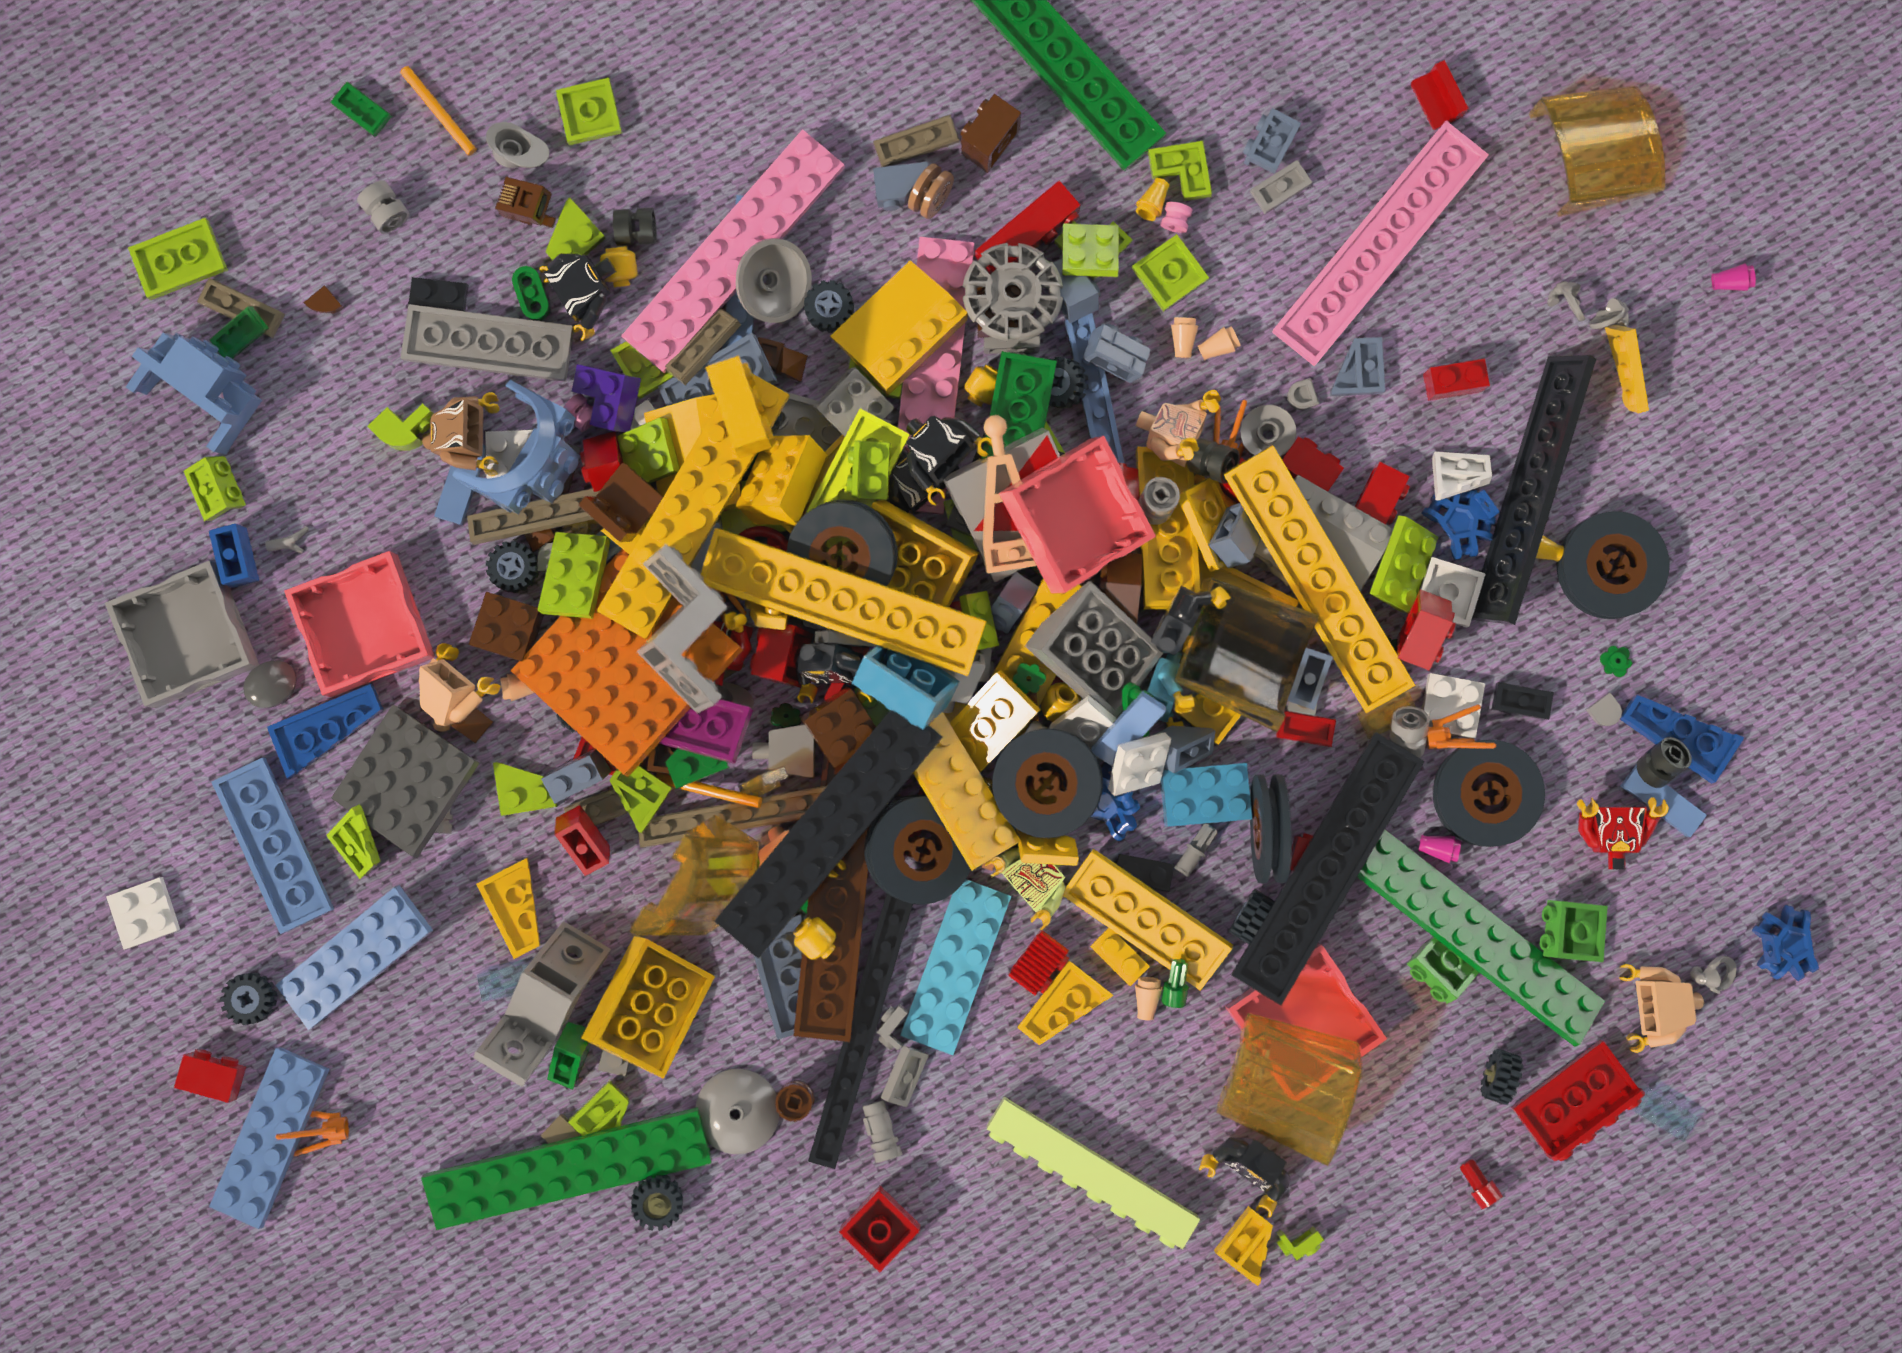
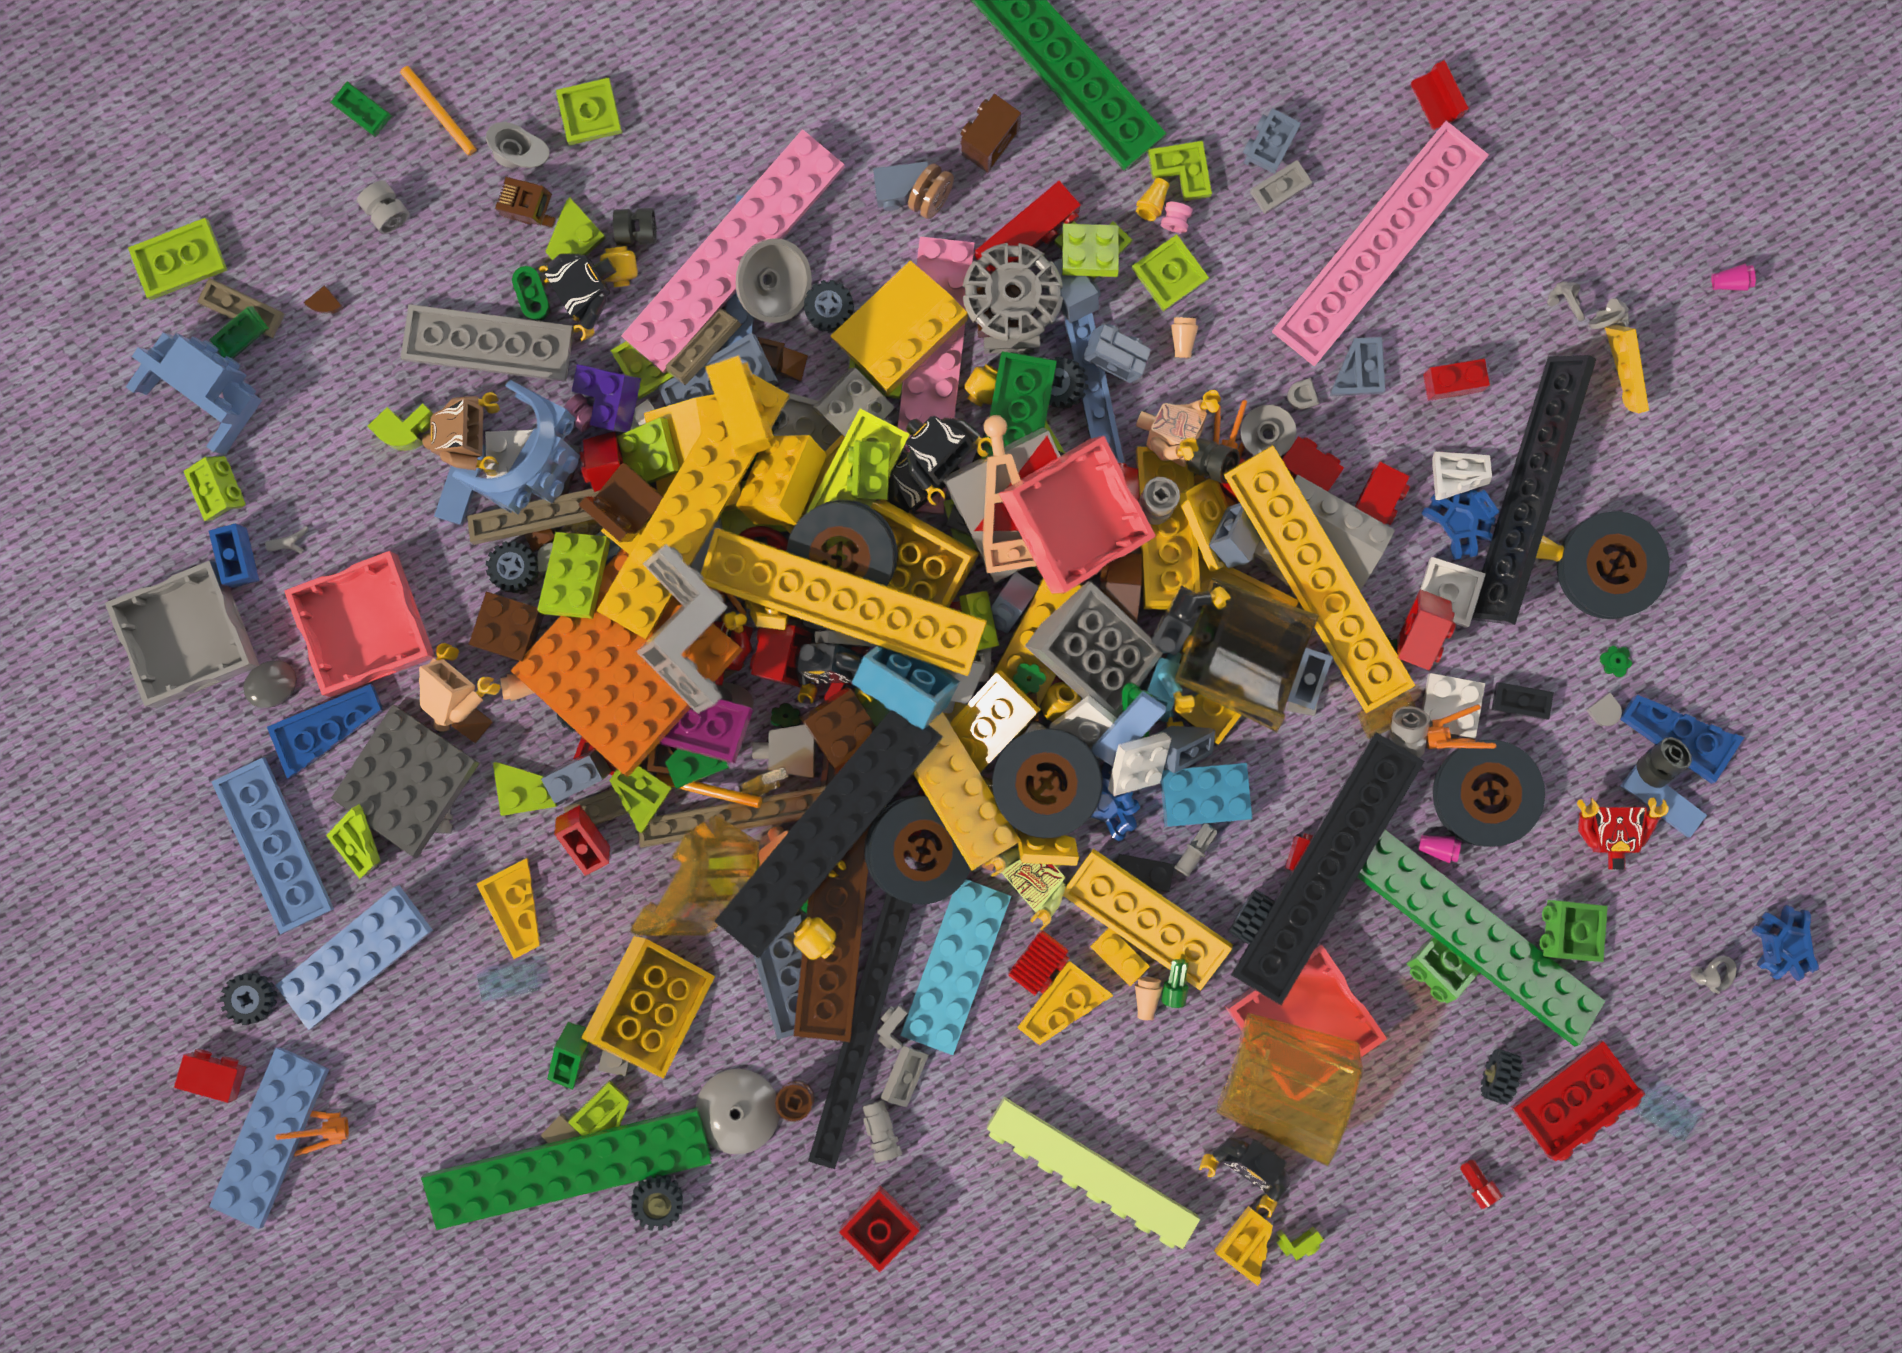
(143, 913): white plate -> none
(438, 294): black plate -> none
(542, 1003): light grey bracket -> none
(916, 141): dark tan tile -> none
(1220, 343): light nougat cone -> none
(1270, 828): black wheel -> none
(1307, 729): red tile -> none
(1404, 564): lime plate -> none
(1606, 146): clear yellow windscreen -> none
(1664, 1006): light nougat torso -> none

